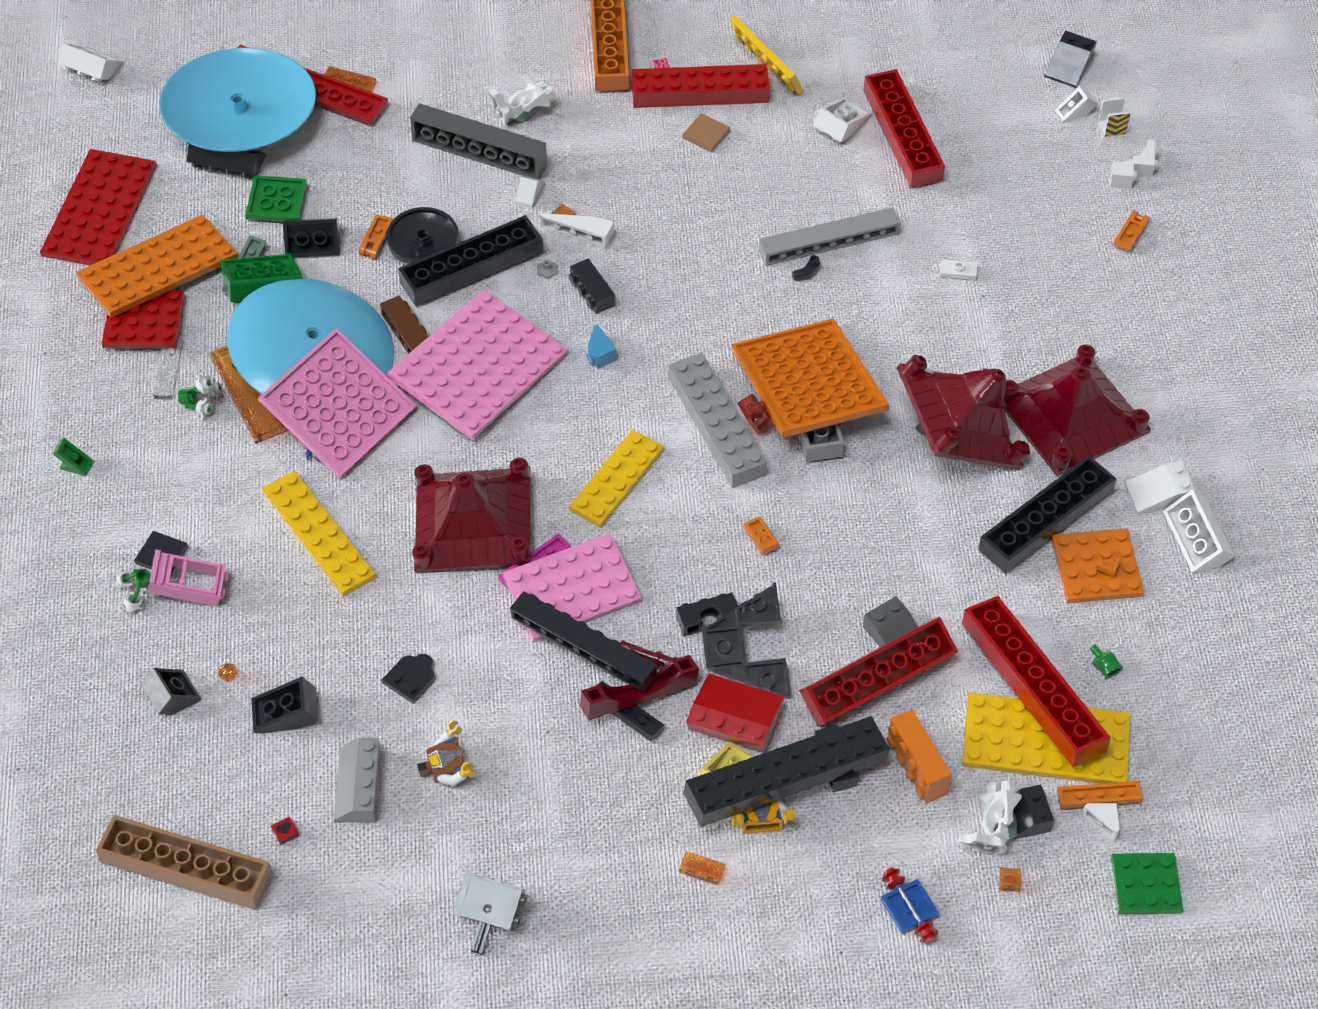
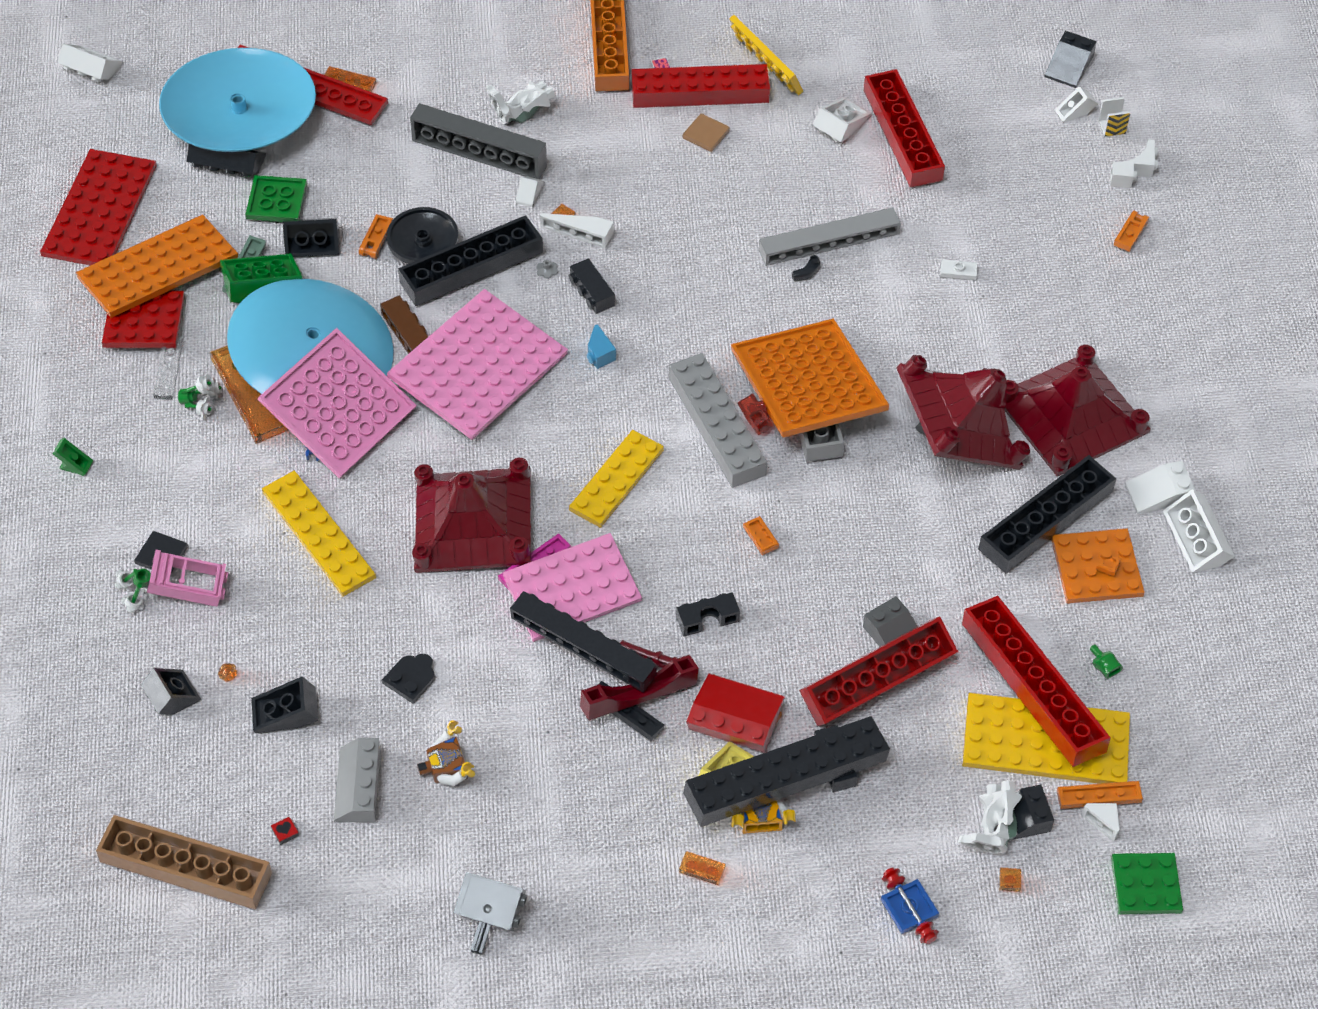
(725, 645): black wing -> none
(918, 756): orange brick -> none

